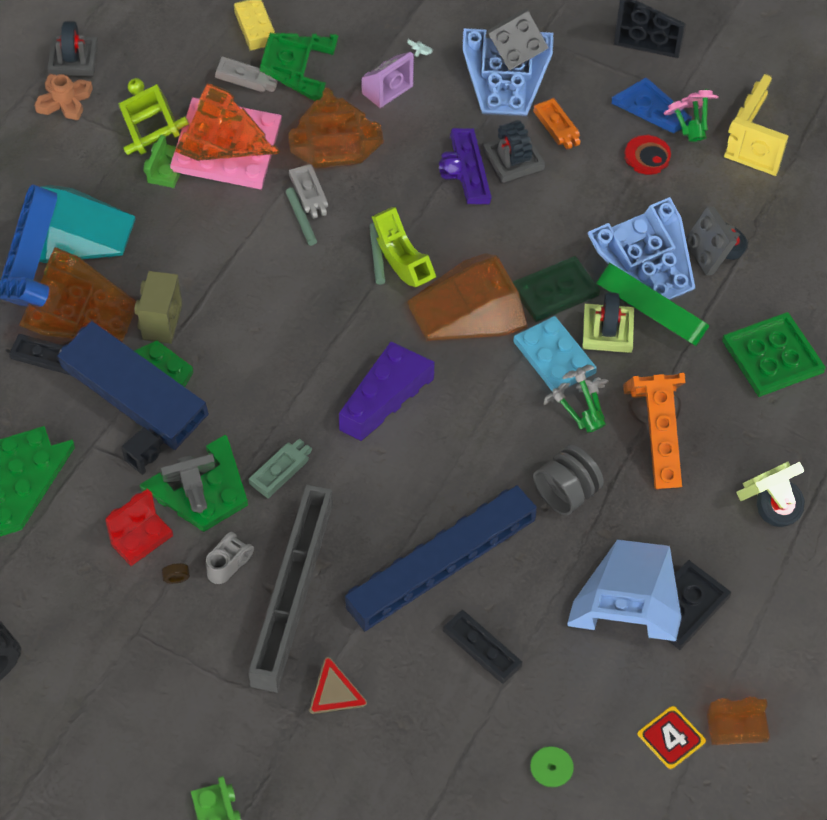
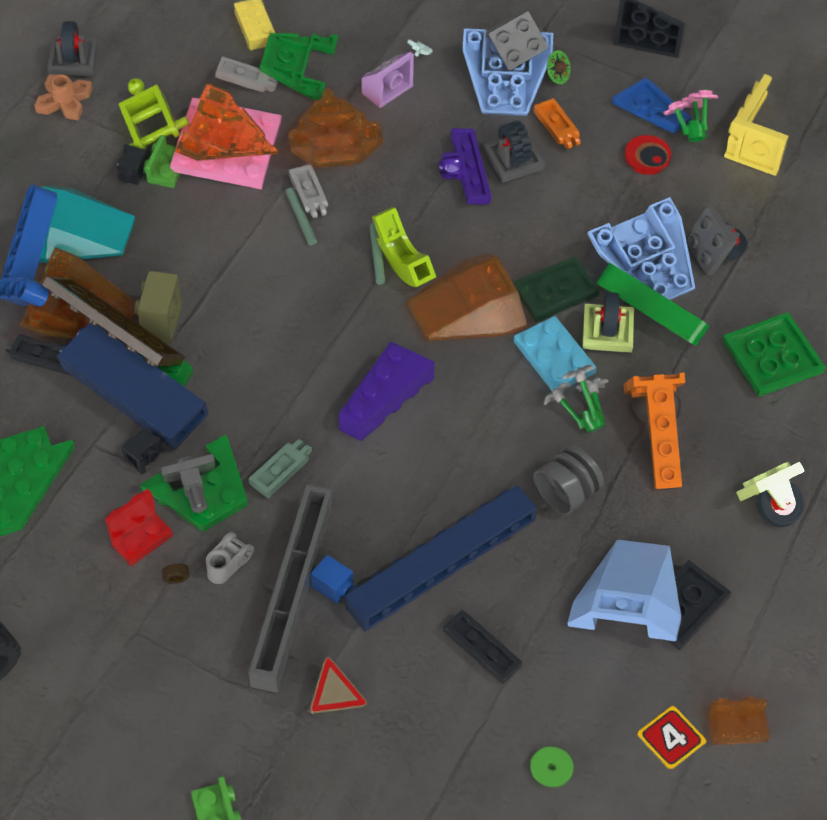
(114, 321): none -> dark brown plate
(131, 164): none -> black brick
(332, 579): none -> blue brick
(558, 67): none -> piece

